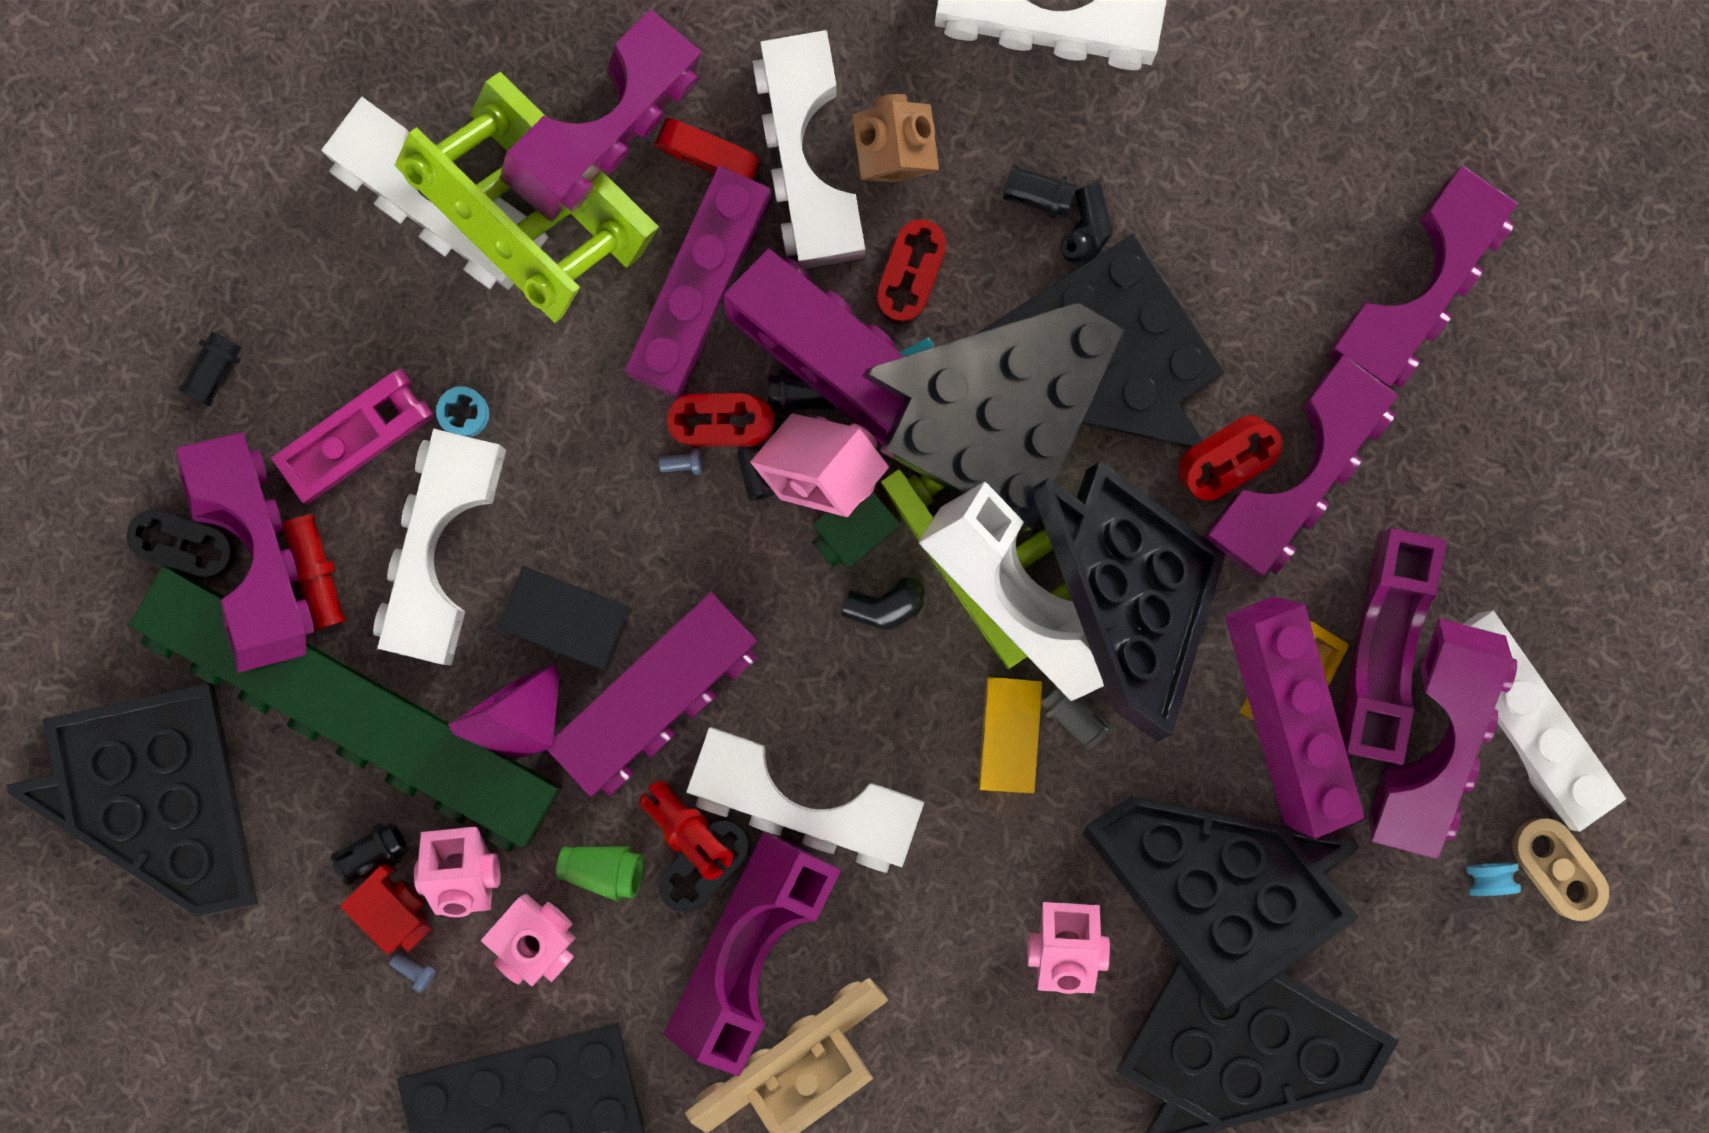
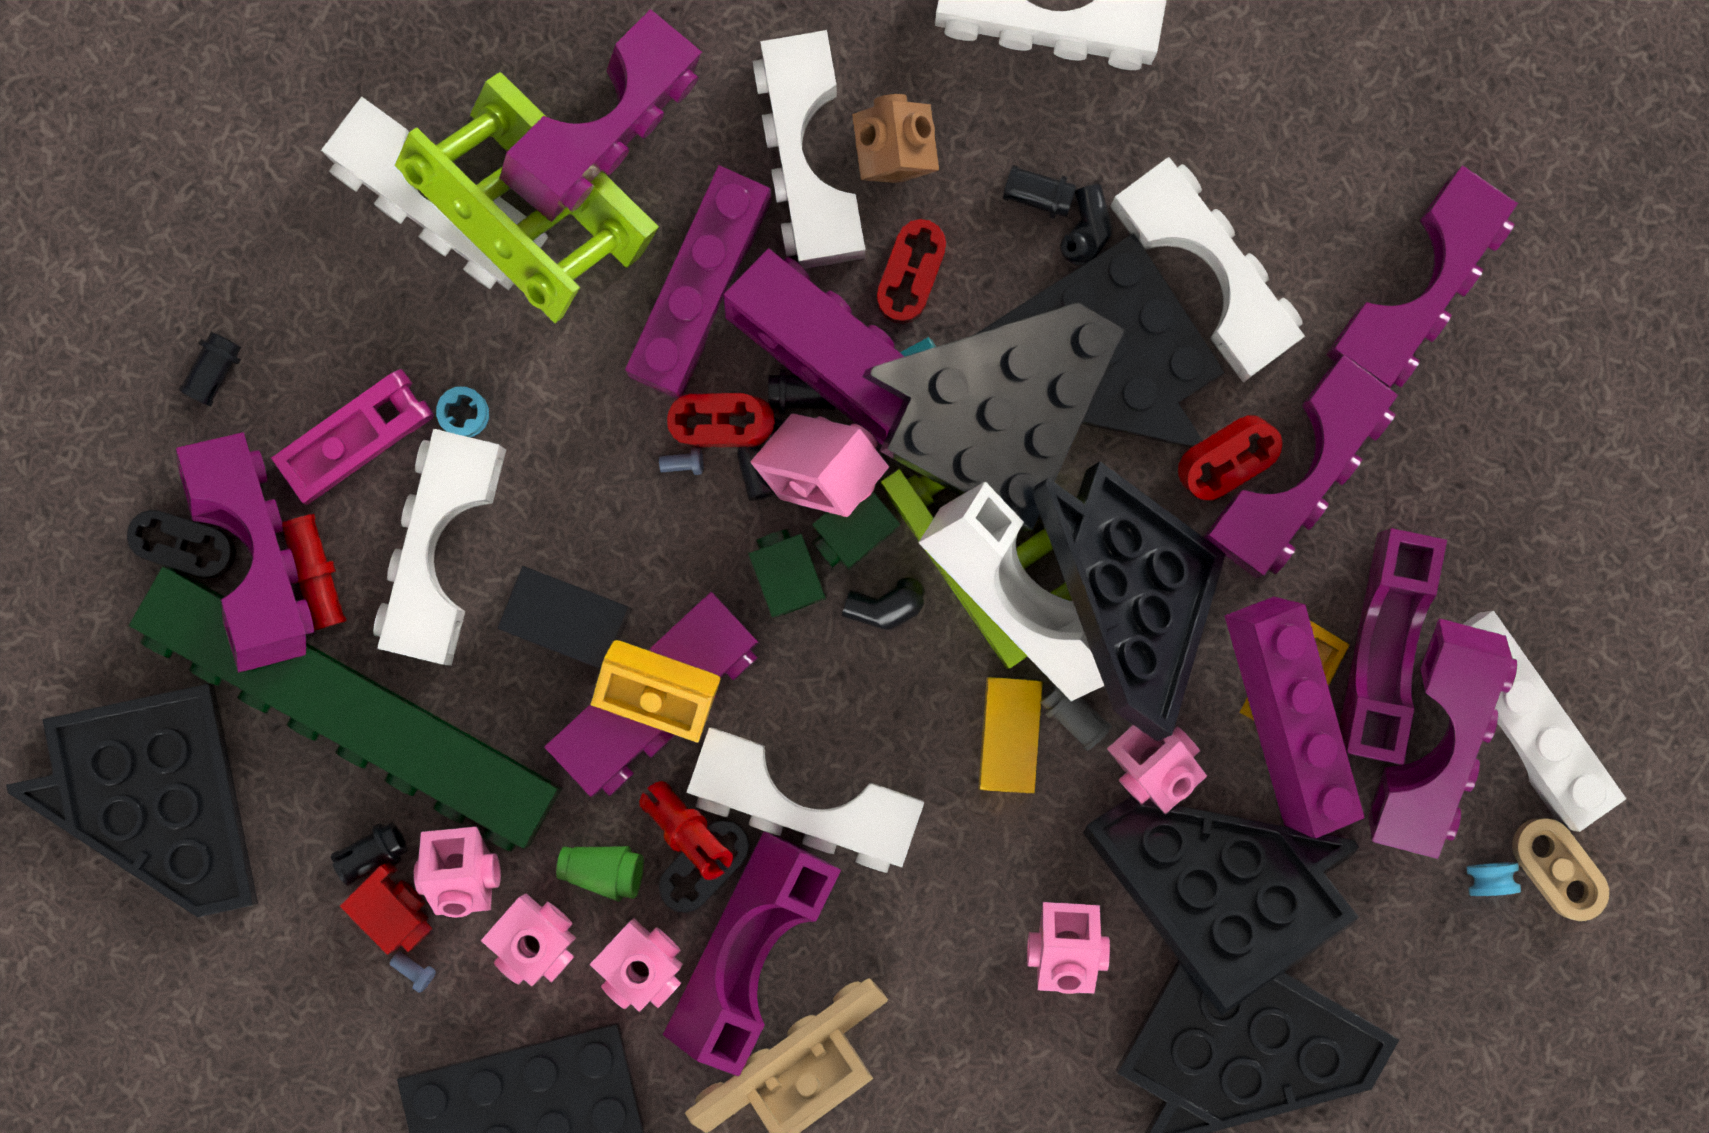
(516, 717): magenta slope -> none
(638, 944): none -> bright pink brick
(655, 690): none -> yellow slope
(704, 149): red beam -> none
(785, 573): none -> dark green brick
(1158, 769): none -> bright pink brick
(1167, 211): none -> white arch

